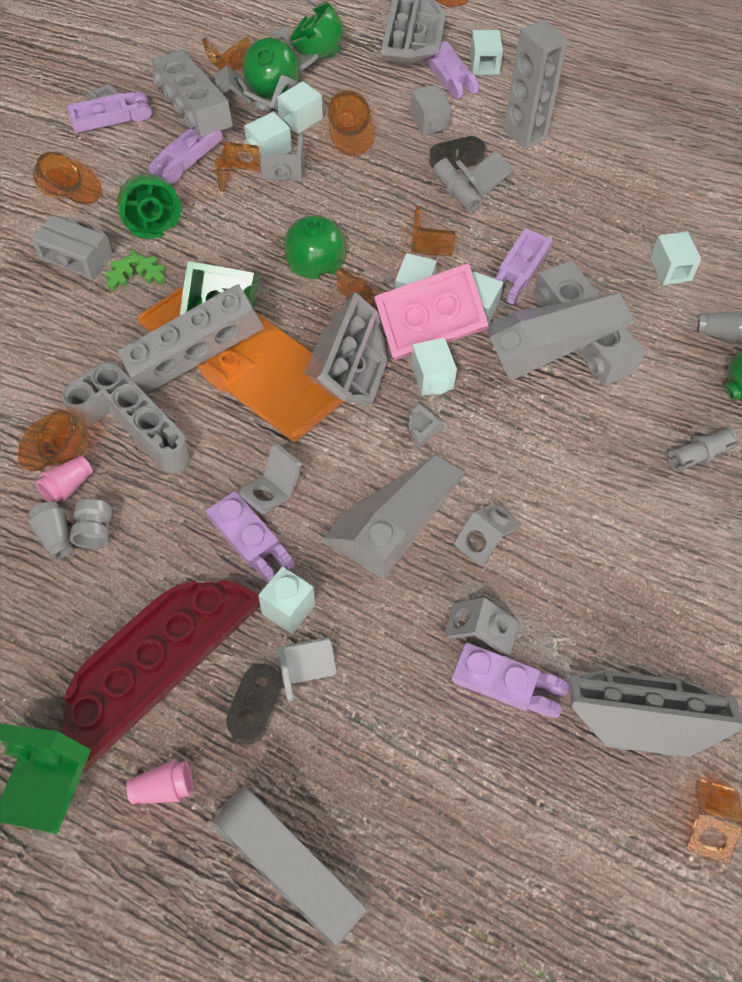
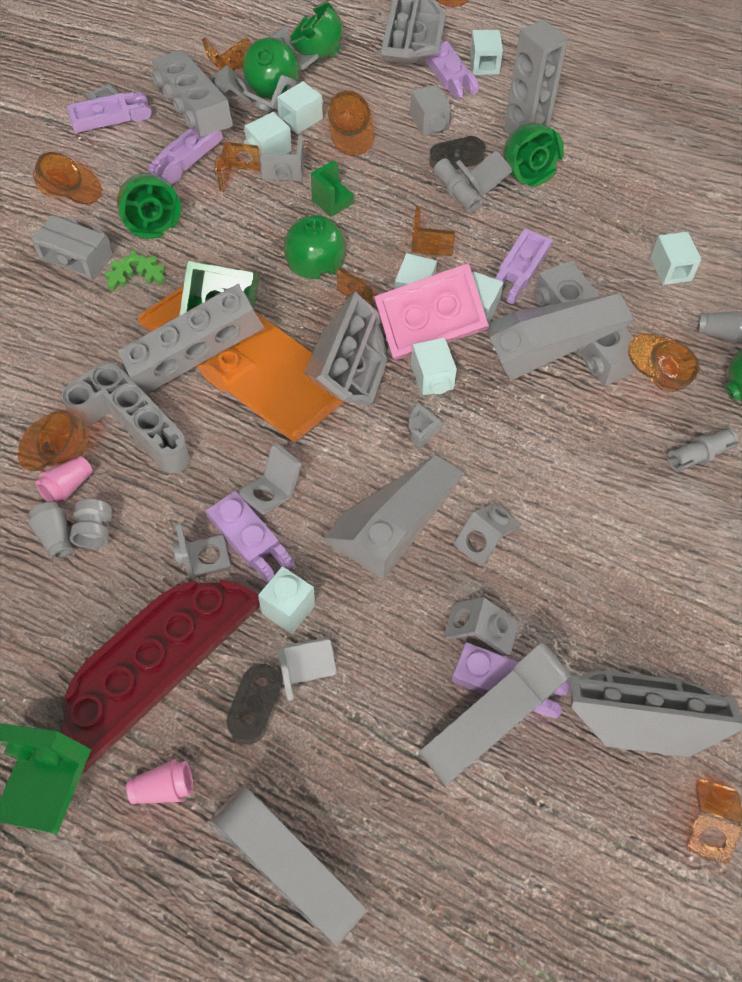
(189, 552): none -> light grey bracket
(328, 191): none -> green panel
(495, 714): none -> light grey beam
(533, 153): none -> green cylinder
(664, 360): none -> clear orange cap

